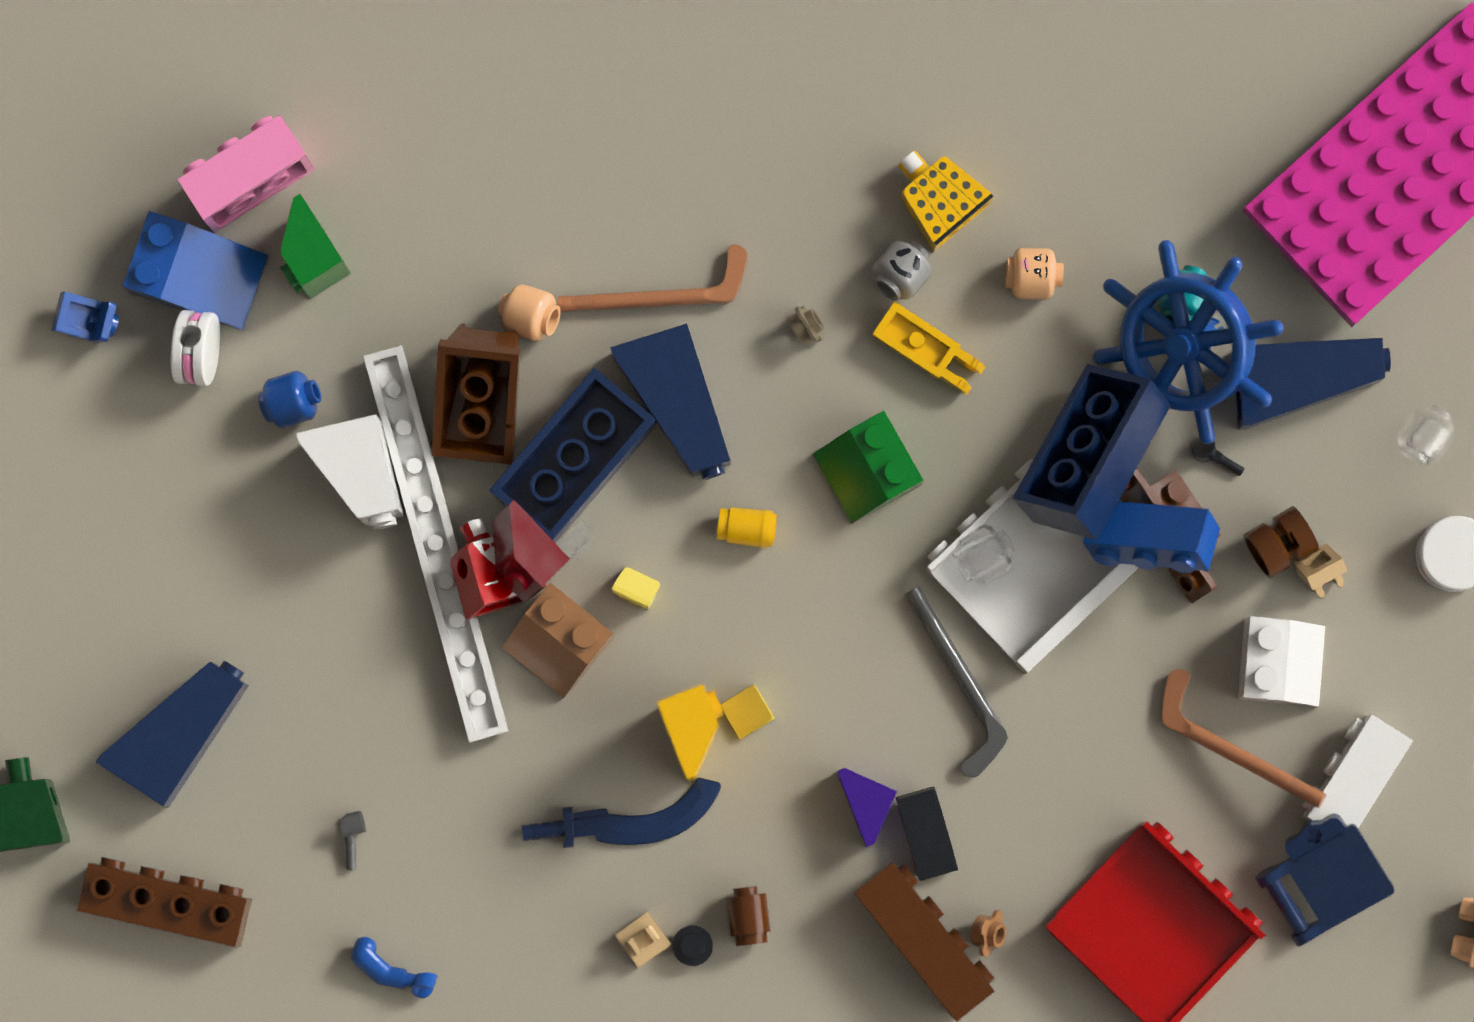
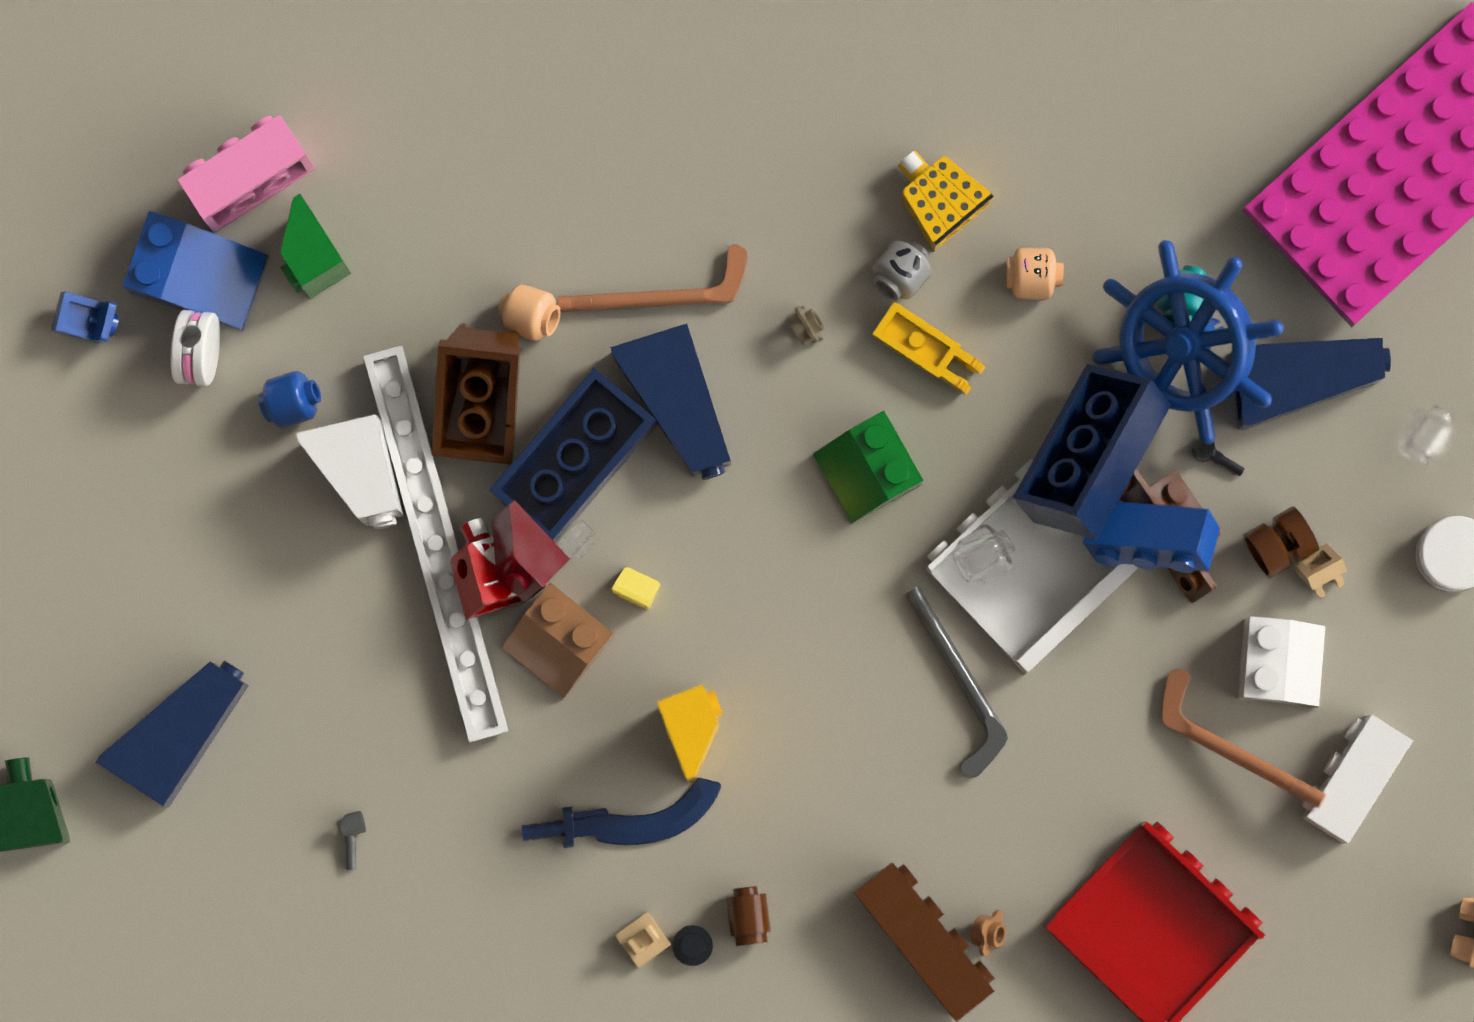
(164, 903): reddish brown brick -> none
(382, 973): blue arm -> none
(747, 526): yellow piece -> none
(747, 711): light yellow slope -> none
(867, 801): dark purple slope -> none
(926, 833): black slope -> none
(1333, 873): dark blue piece -> none

